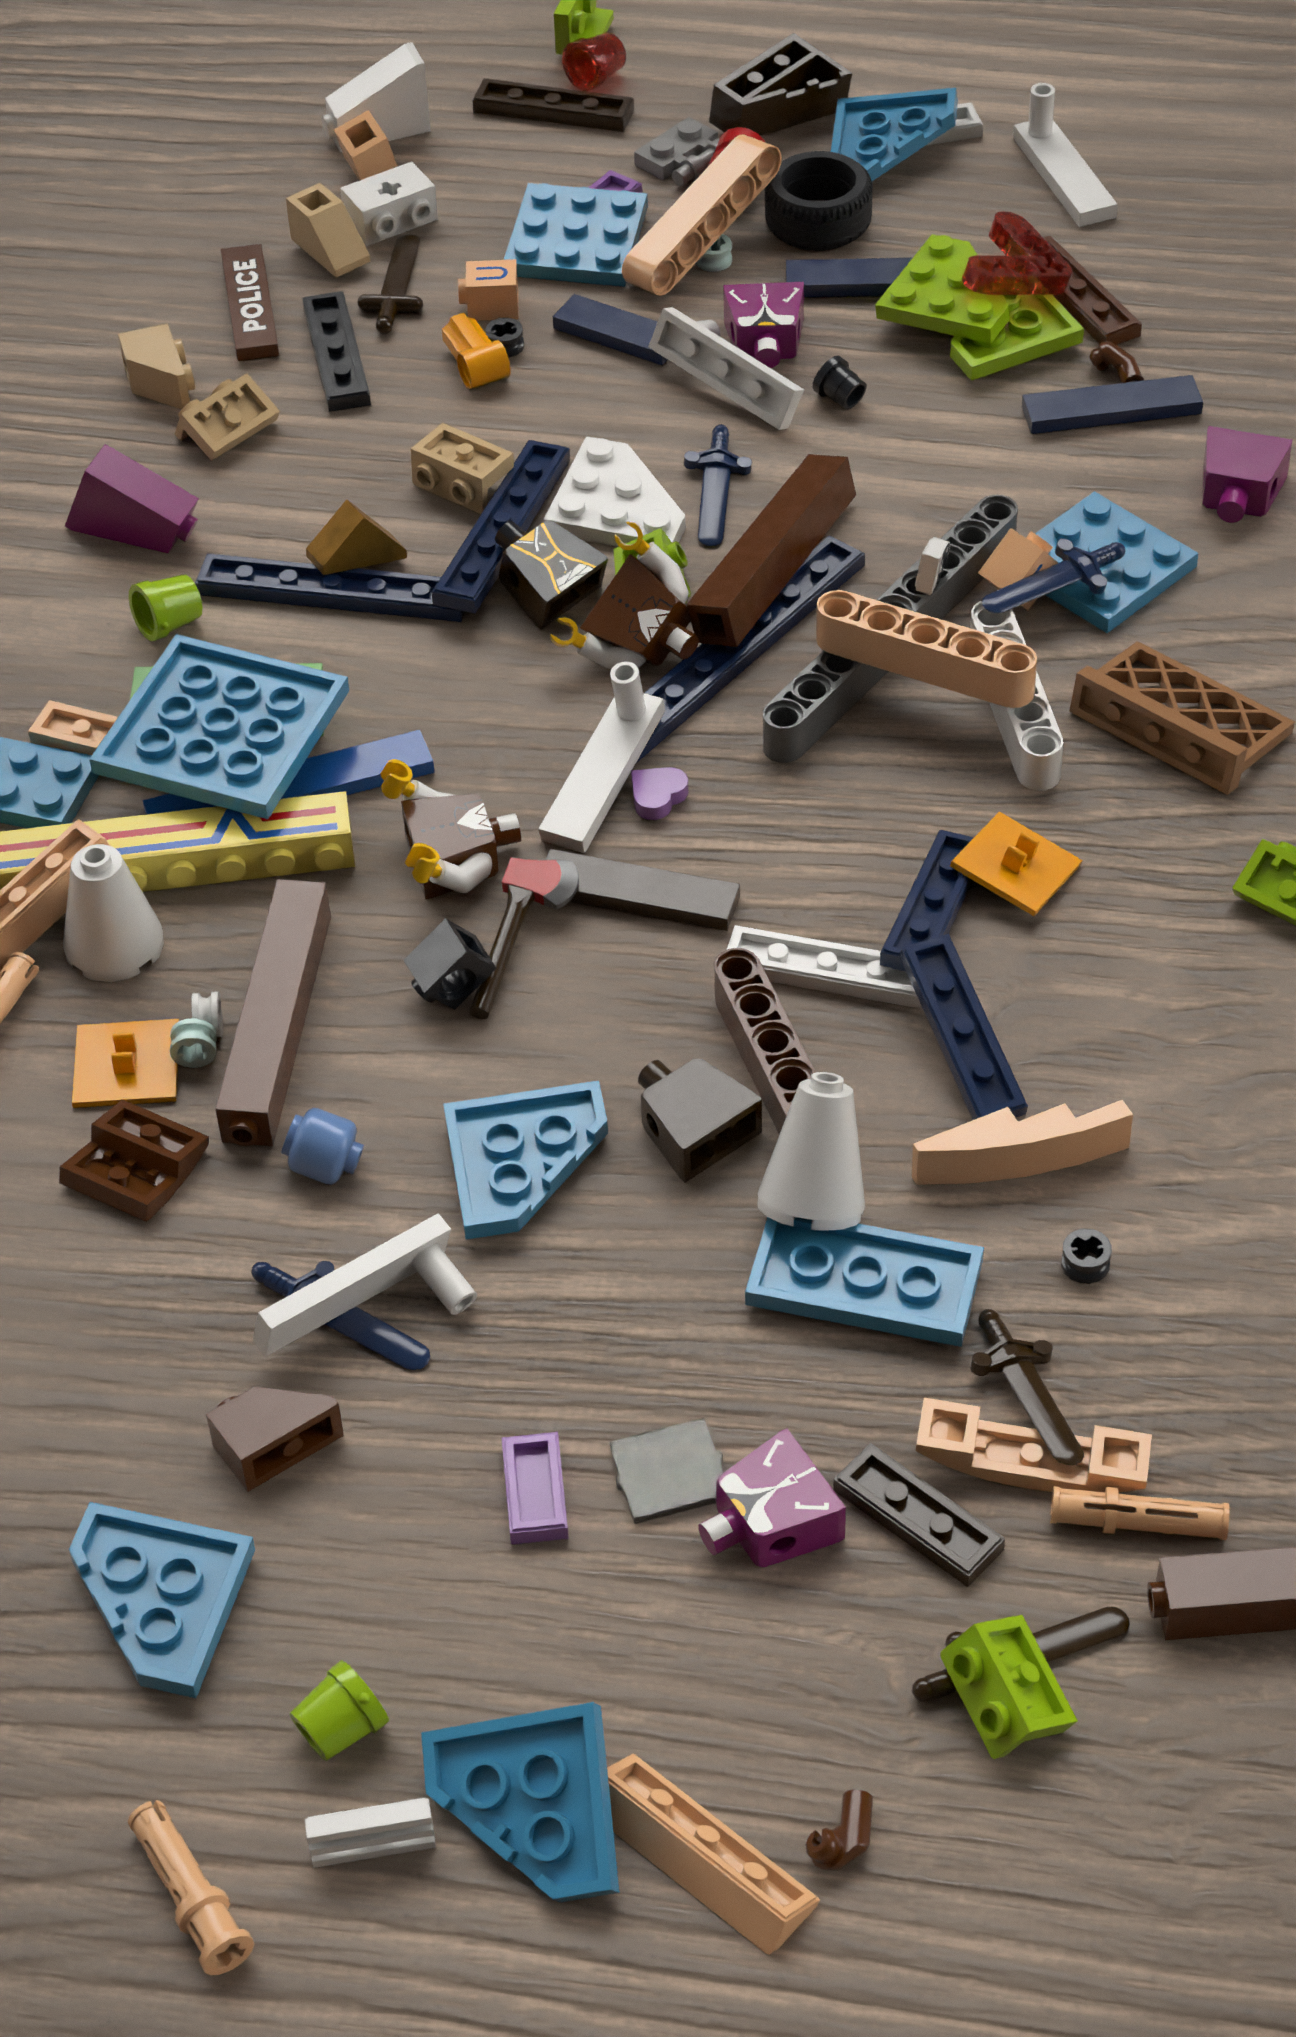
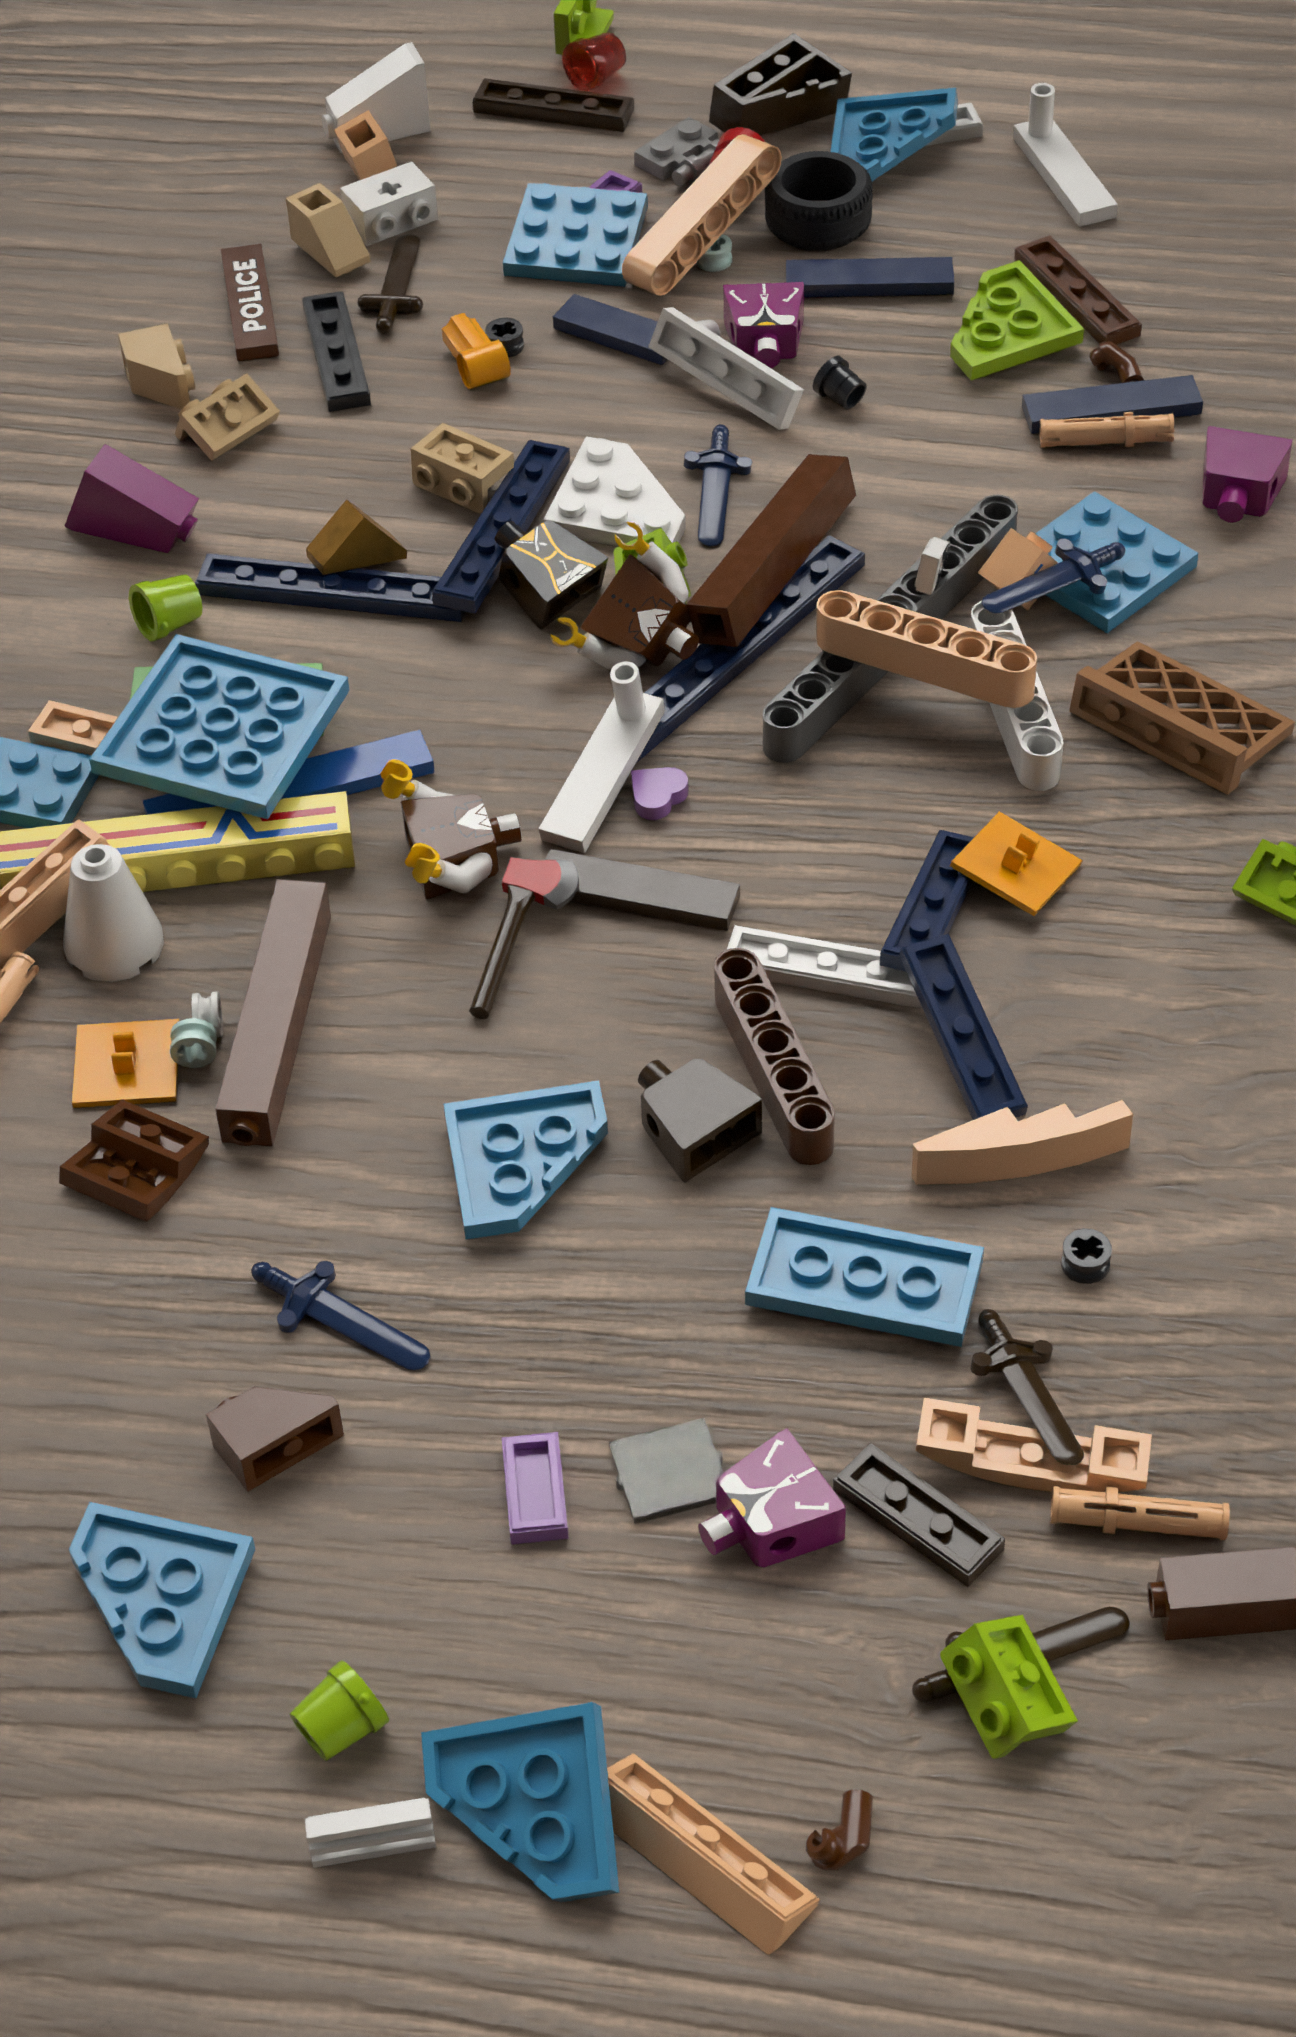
(200, 1907): light nougat pin -> none
(322, 1146): medium blue head -> none
(413, 1251): white piece -> none
(449, 965): black brick -> none
(490, 289): light nougat brick -> none
(816, 1159): white cone -> none
(935, 299): lime plate -> none
(1027, 268): clear red beam -> none
(1107, 430): none -> light nougat pin

